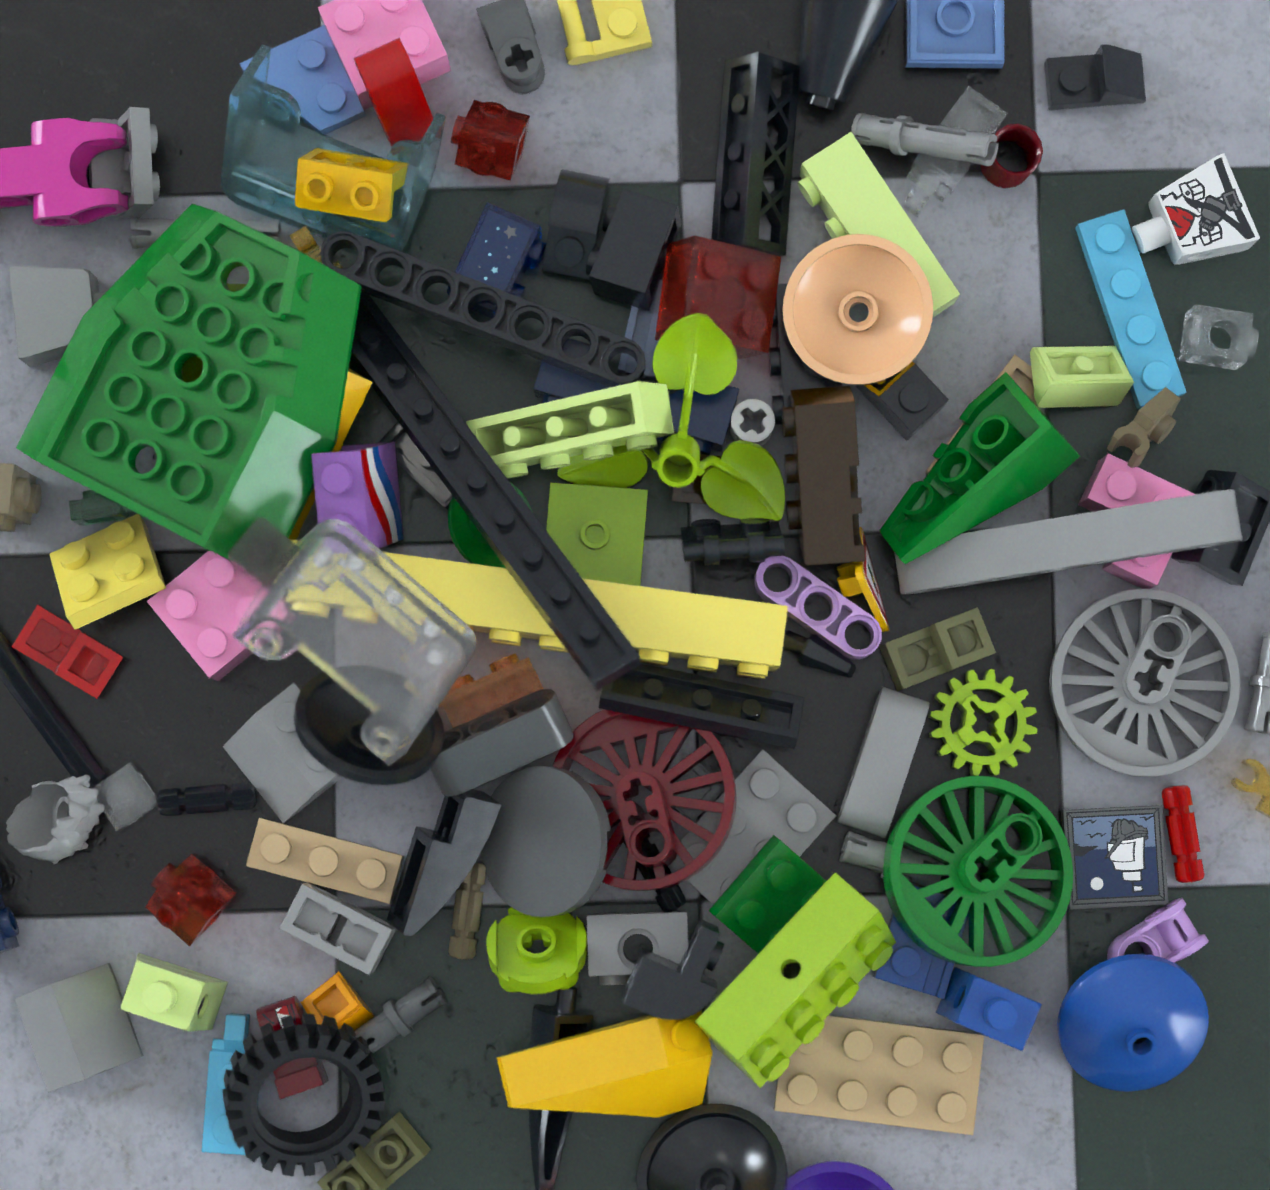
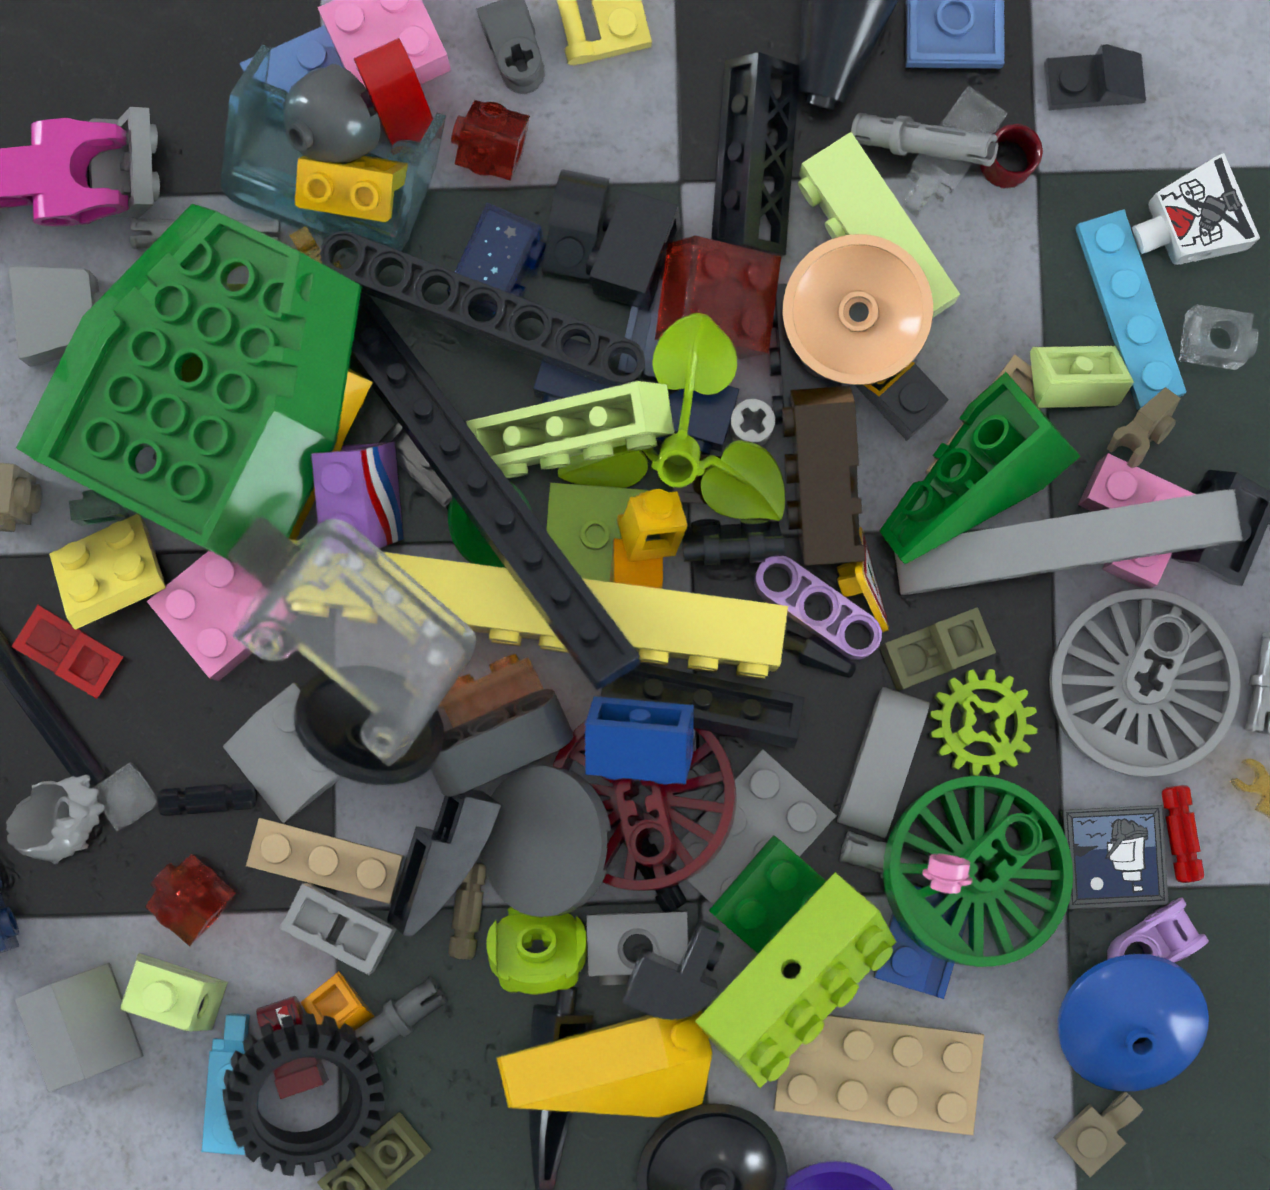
(329, 117): none -> dark grey cylinder
(638, 573): none -> light orange slope
(639, 740): none -> blue brick
(649, 515): none -> yellow brick
(947, 873): none -> bright pink plate
(989, 1009): blue torso -> none
(1093, 1136): none -> dark tan plate

